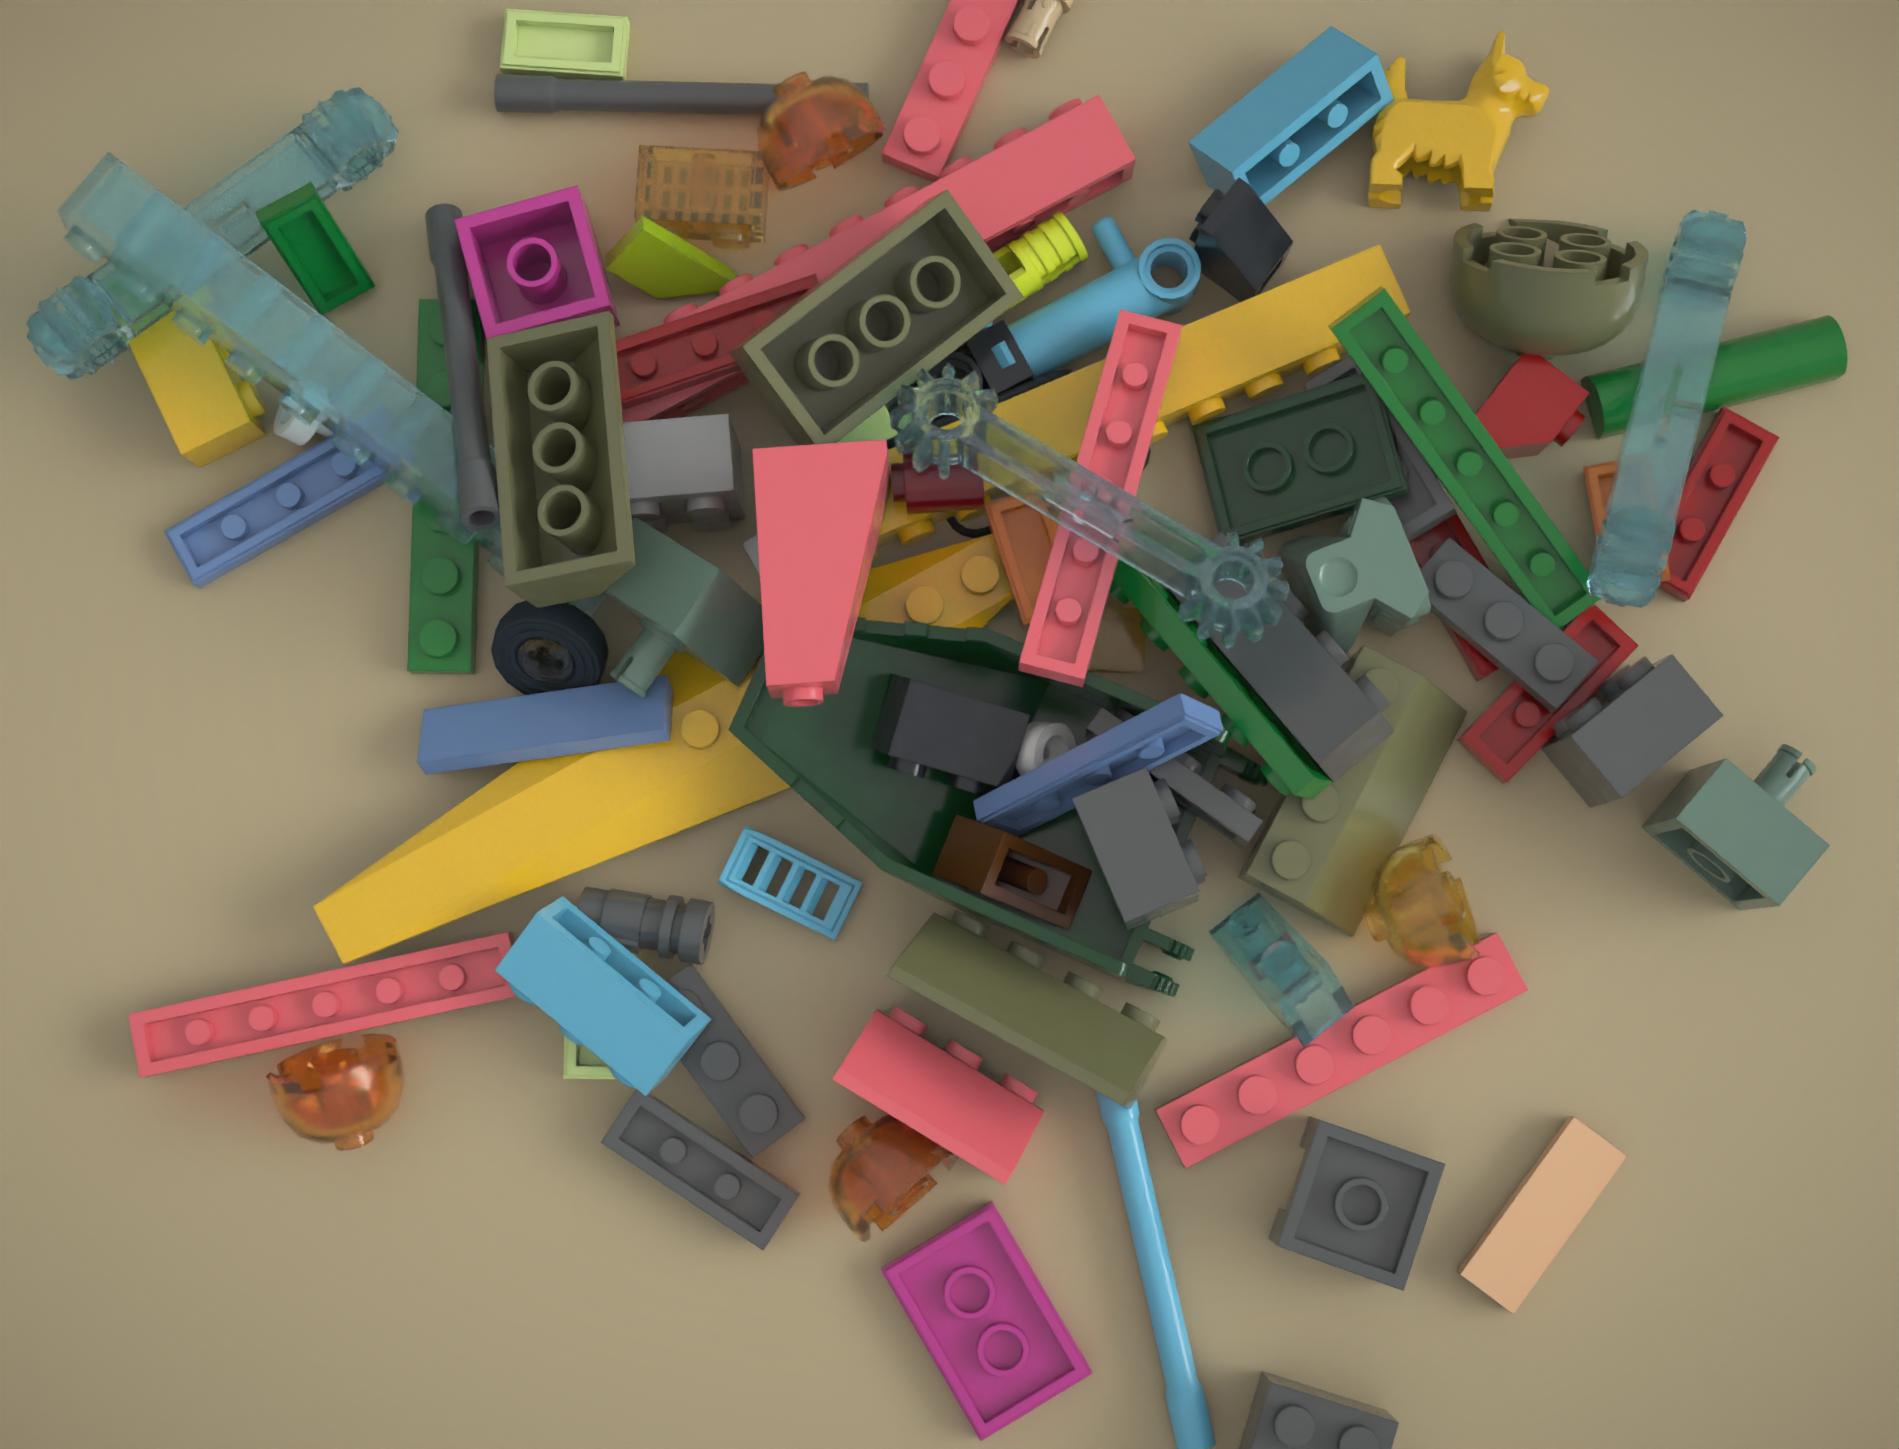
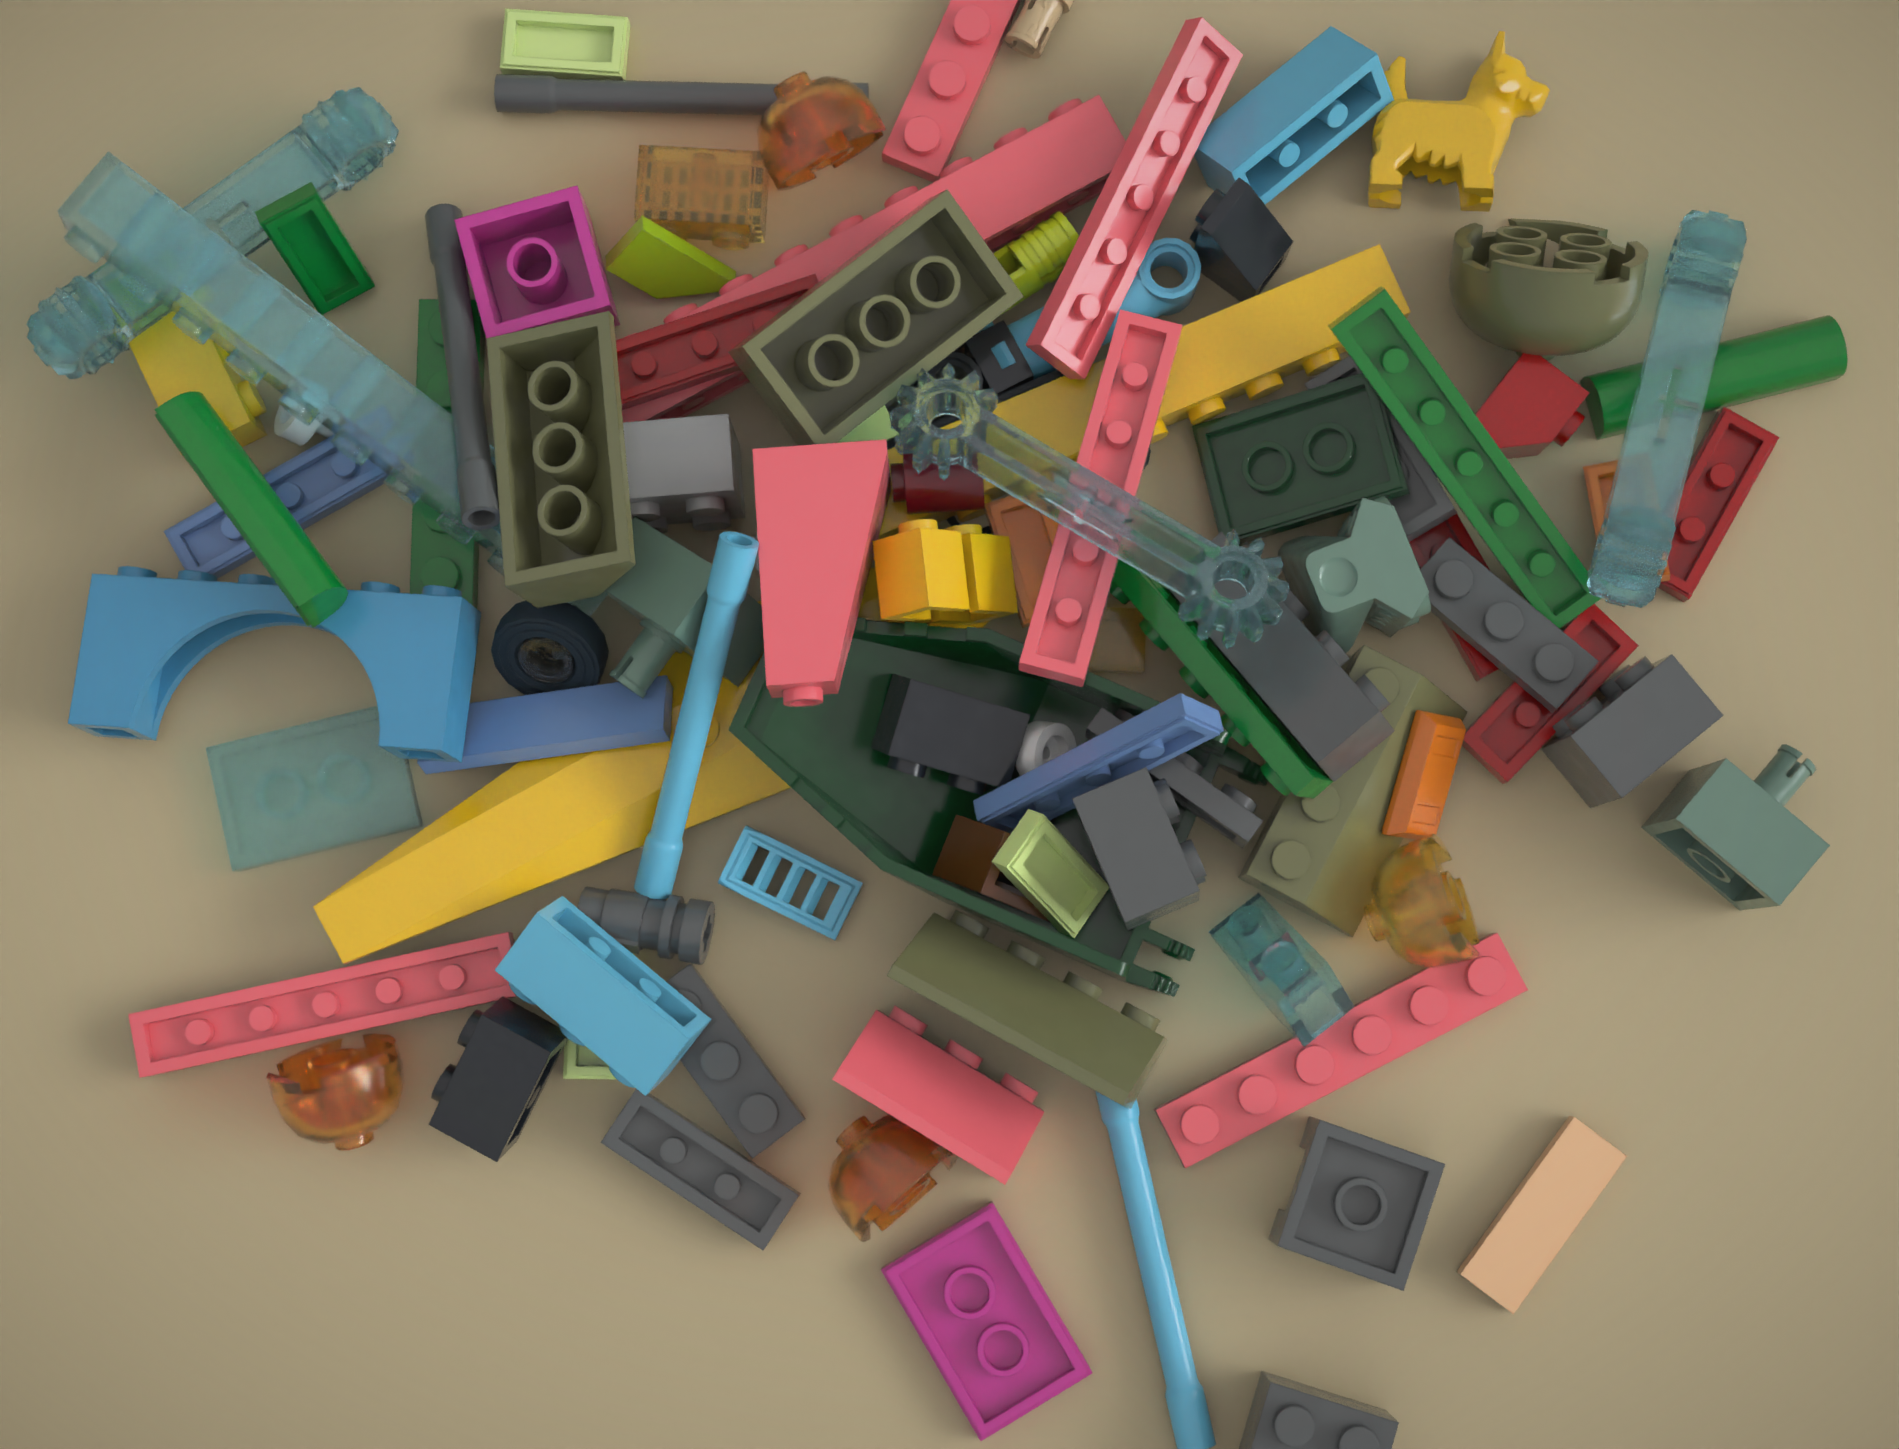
(152, 630): none -> dark azure arch
(252, 506): none -> green brick
(310, 789): none -> clear light blue tile
(497, 1077): none -> black brick
(725, 592): none -> medium azure piece
(944, 574): none -> yellow piece
(1050, 873): none -> yellowish green tile
(1134, 199): none -> coral plate
(1424, 775): none -> orange tile

